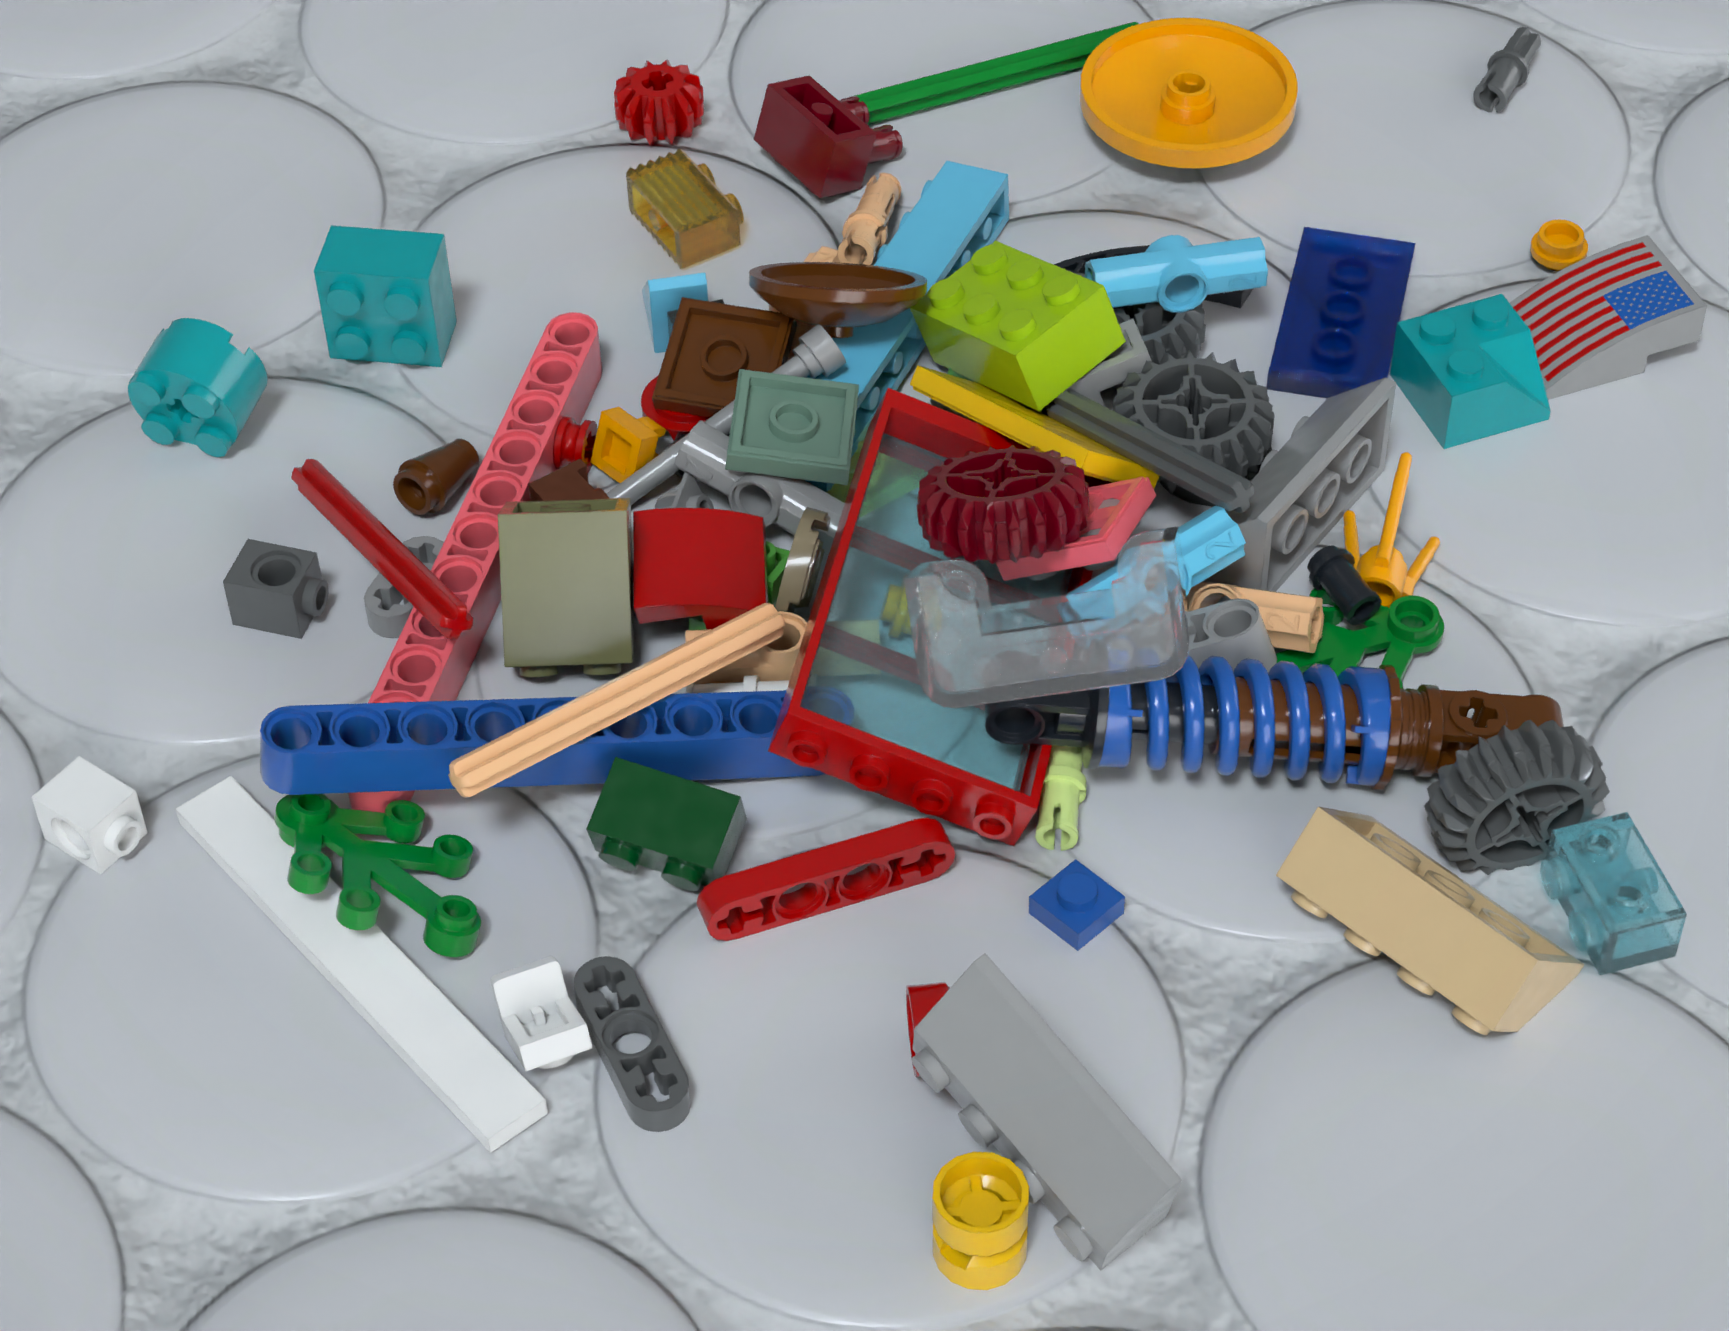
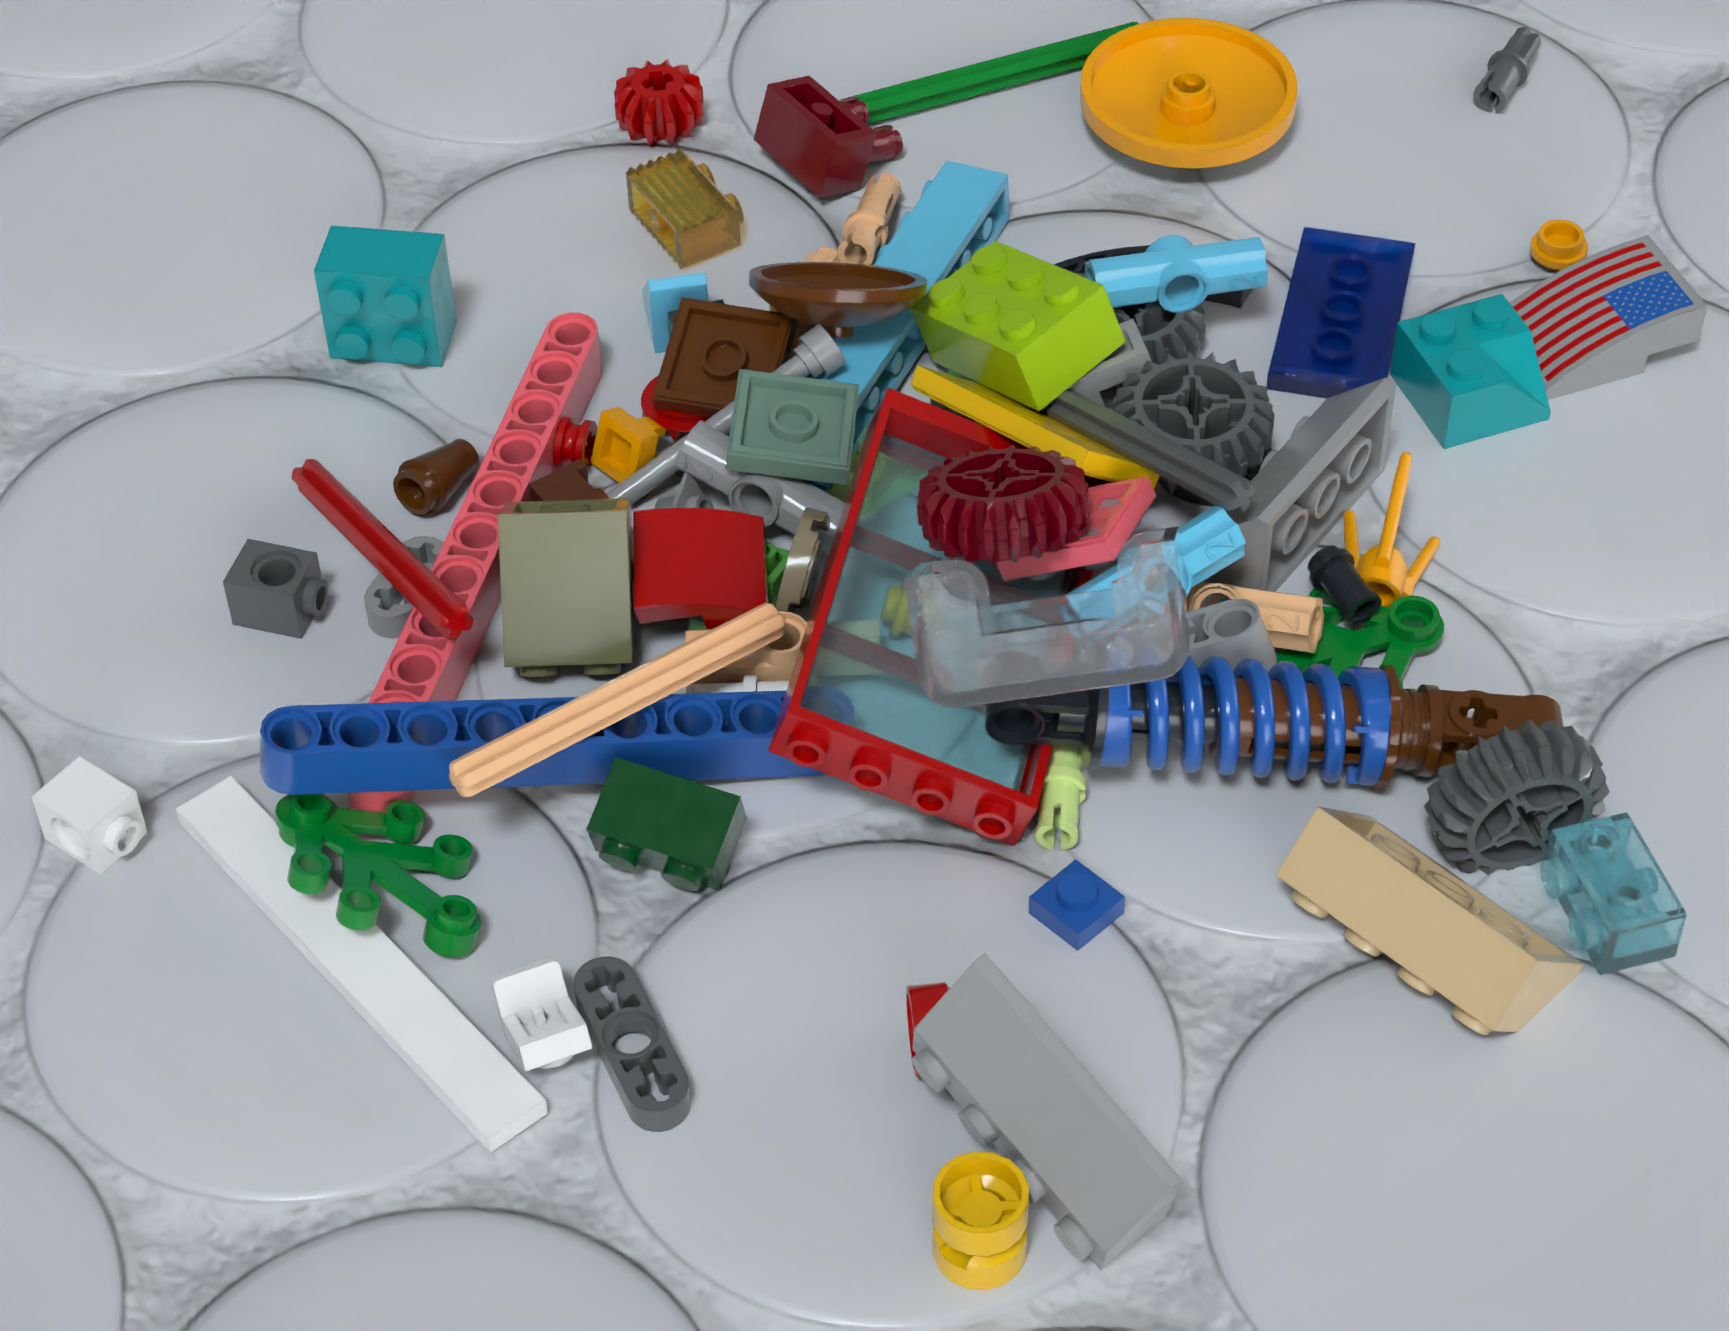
(196, 386): teal brick -> none
(755, 899): red beam -> none

